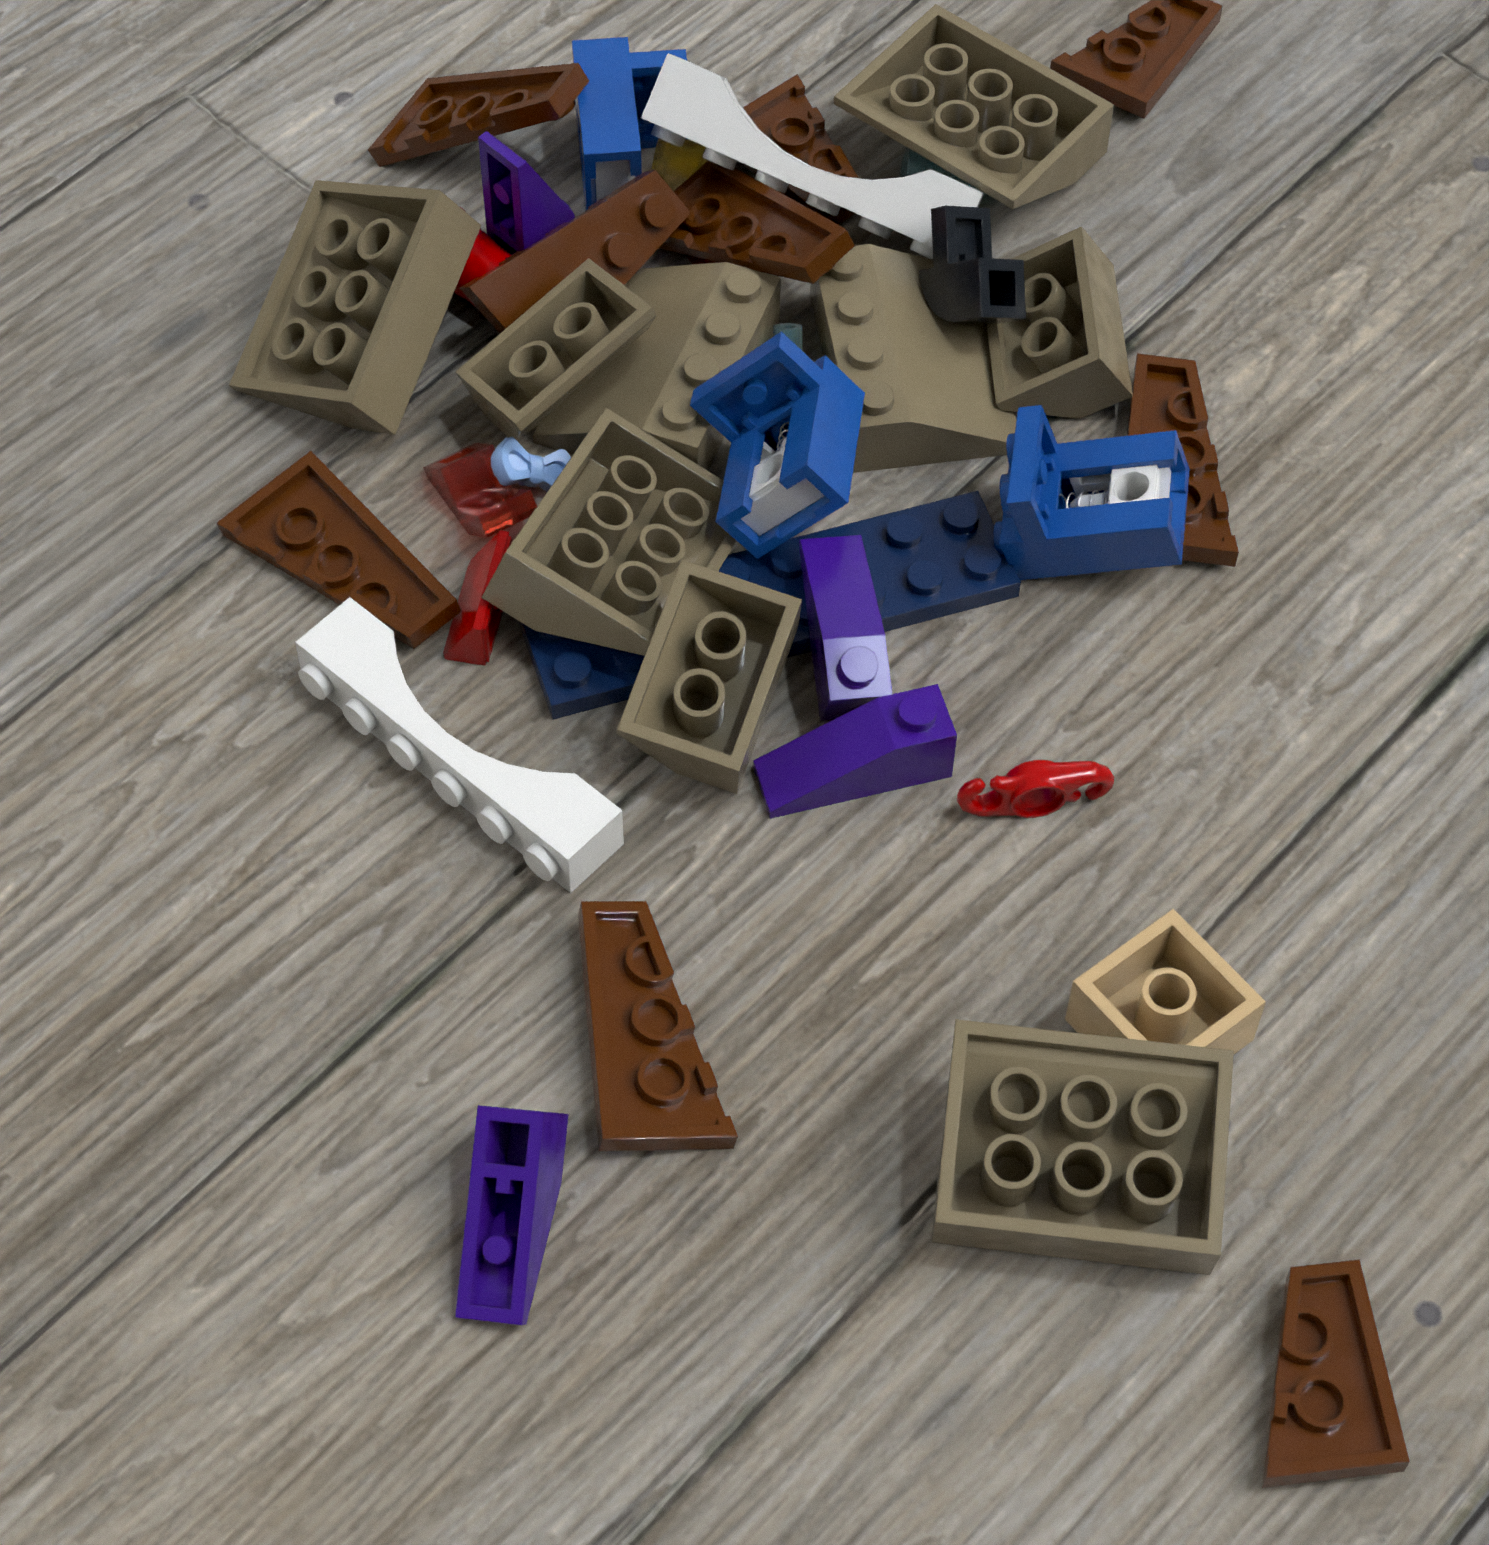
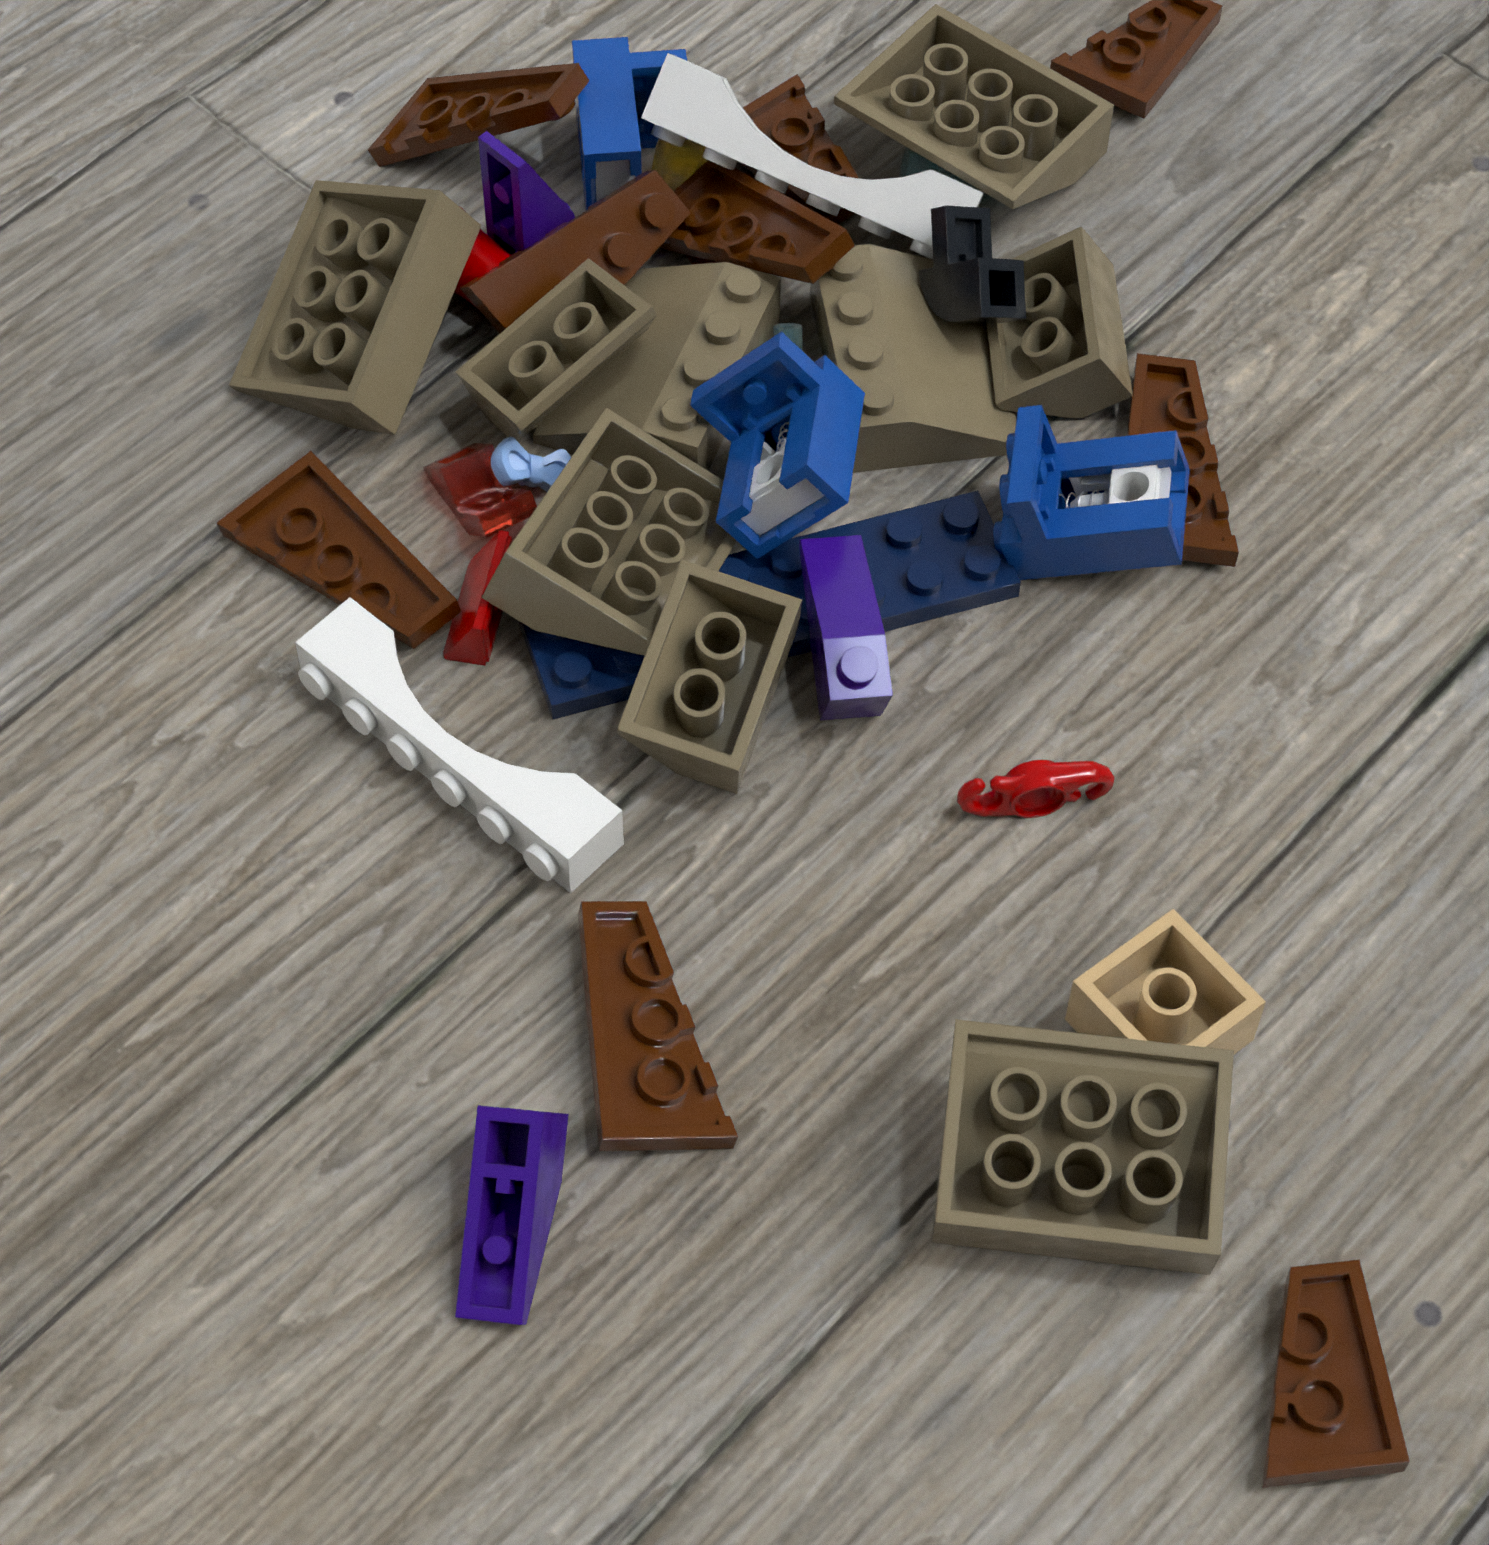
(863, 753): dark purple slope -> none

